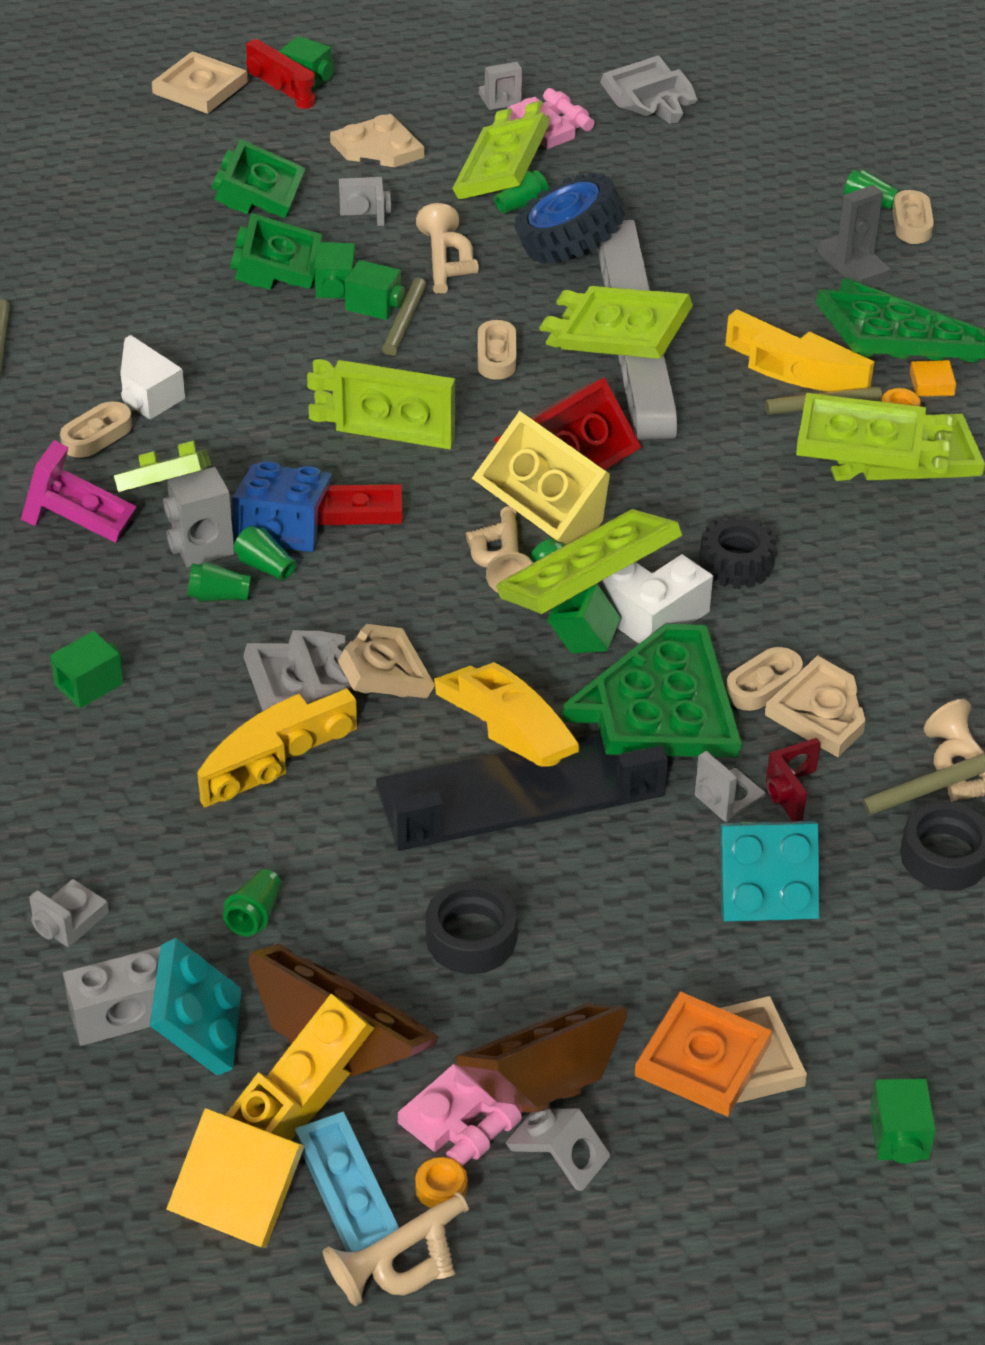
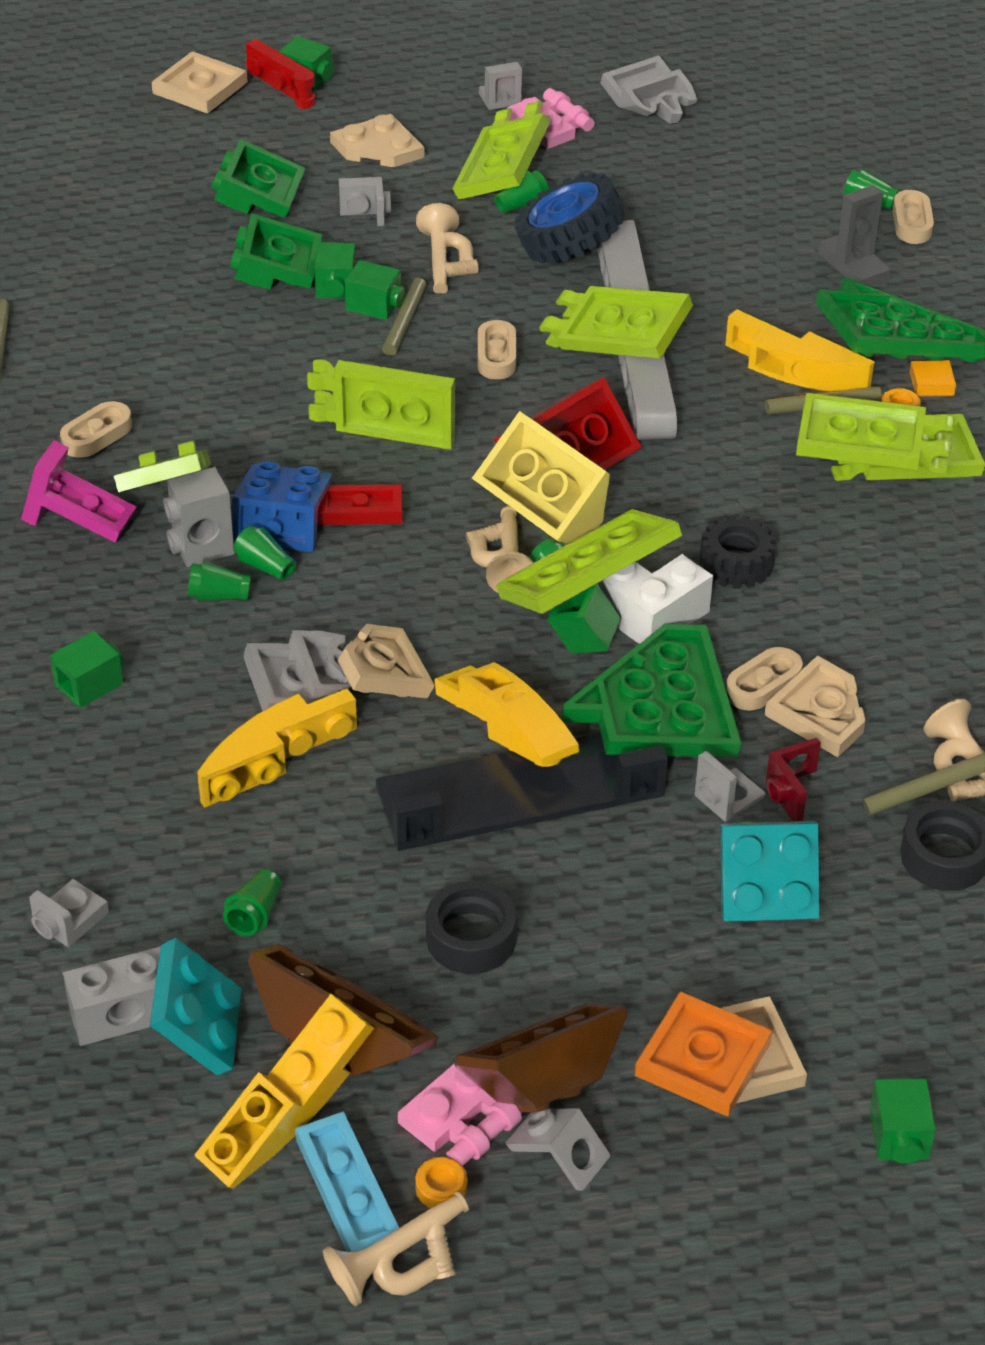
(149, 379): white slope -> none
(235, 1178): yellow tile -> none

